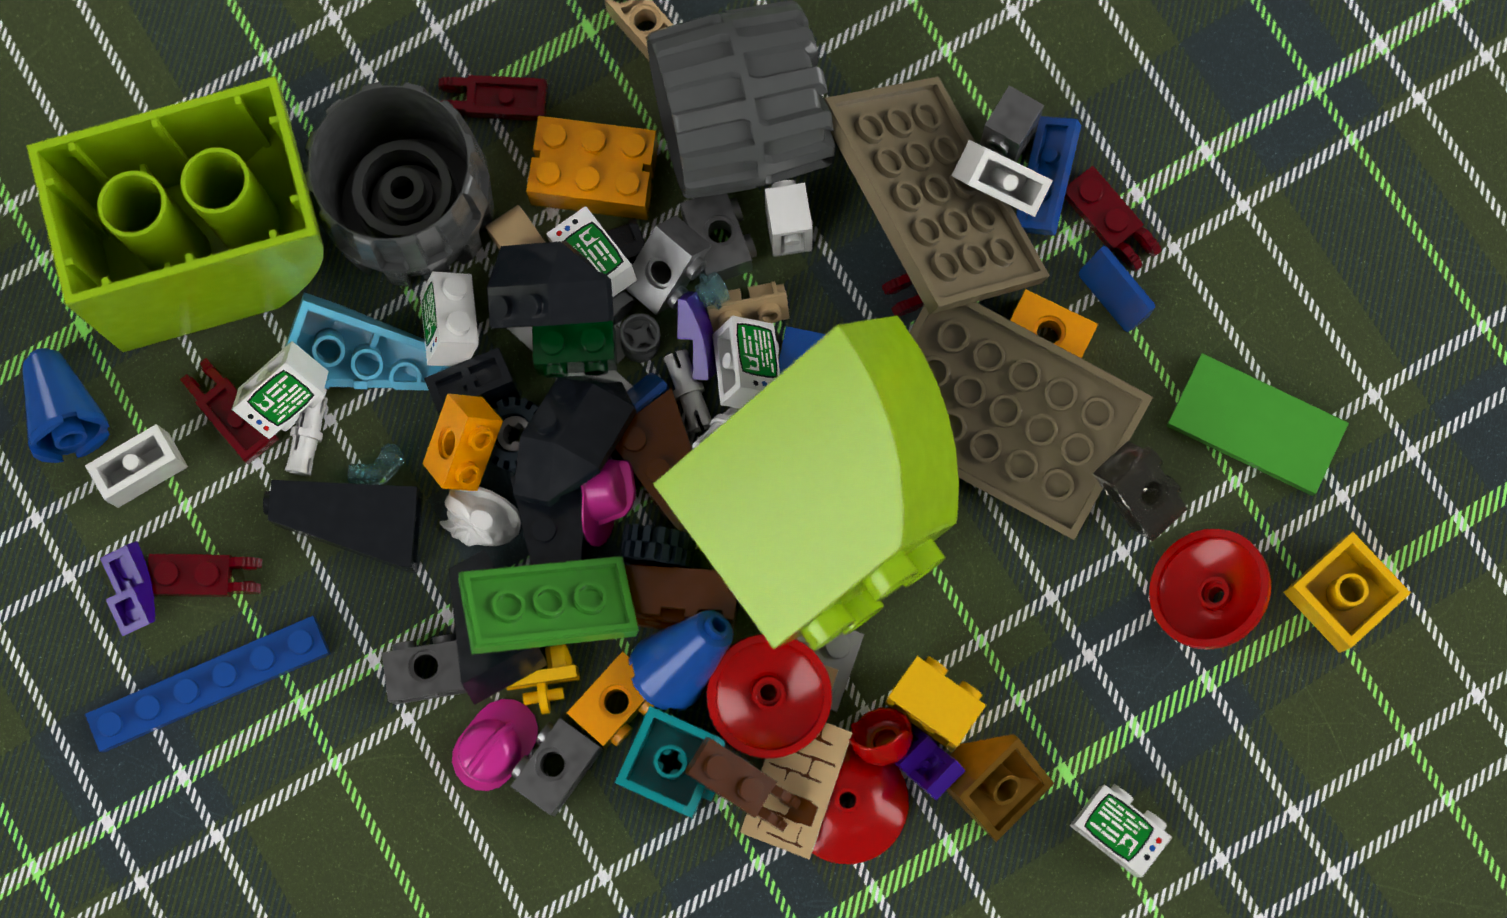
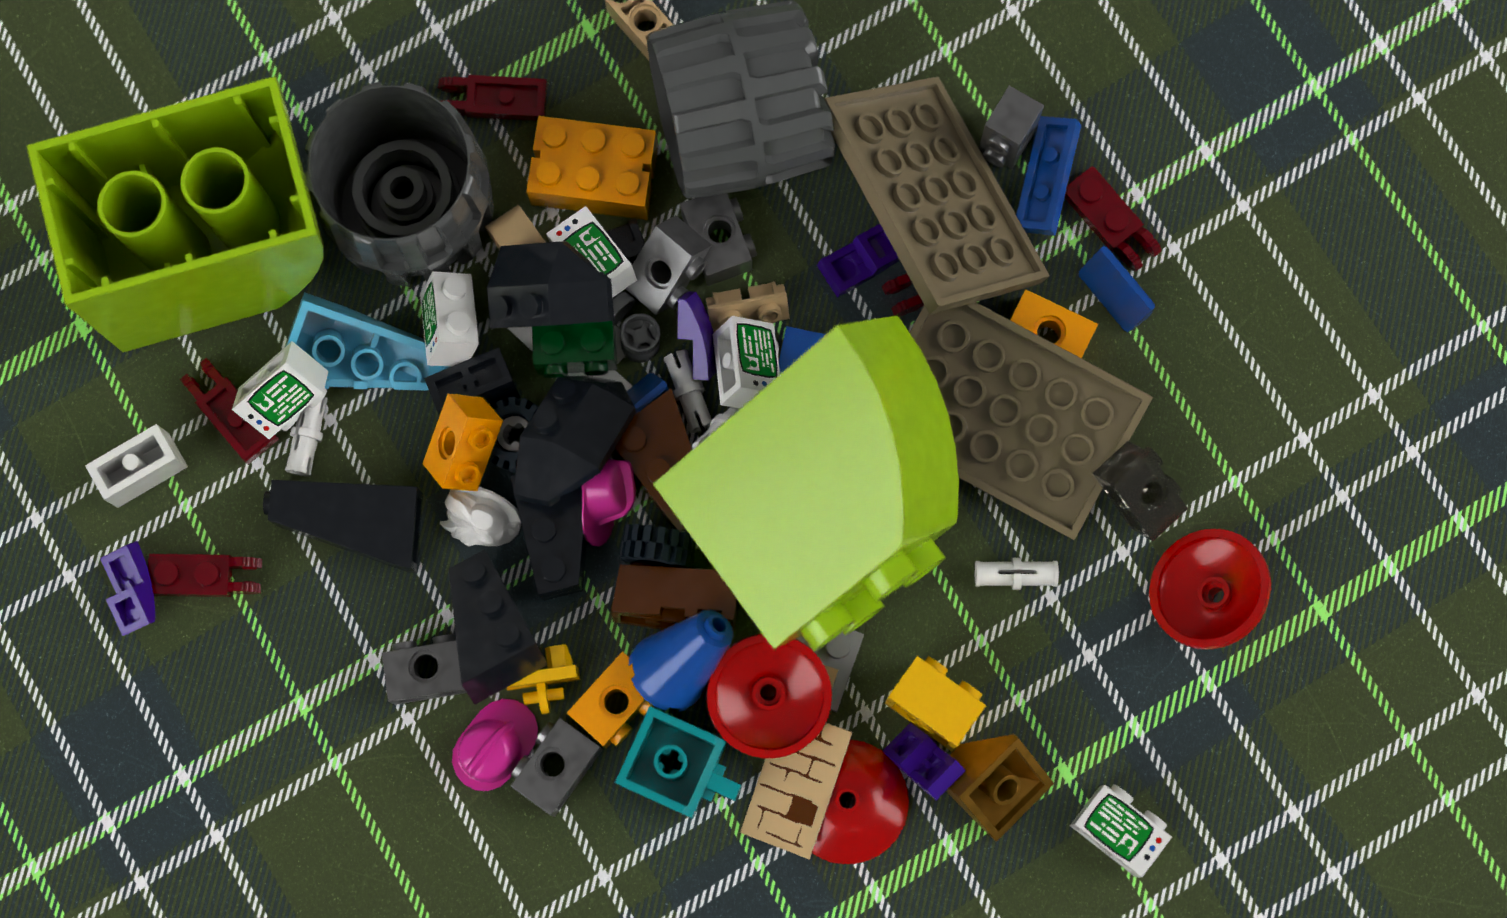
(59, 409): blue cone -> none
(207, 684): blue plate -> none
(381, 470): clear light blue arm -> none
(547, 604): bright green tile -> none
(712, 290): clear light blue plate -> none
(738, 782): reddish brown hinge -> none
(788, 218): white brick -> none
(858, 261): none -> dark purple slope
(881, 736): red hair -> none
(1001, 178): white brick -> none
(1043, 573): none -> white pin
(1257, 424): bright green tile -> none
(1346, 592): yellow brick -> none

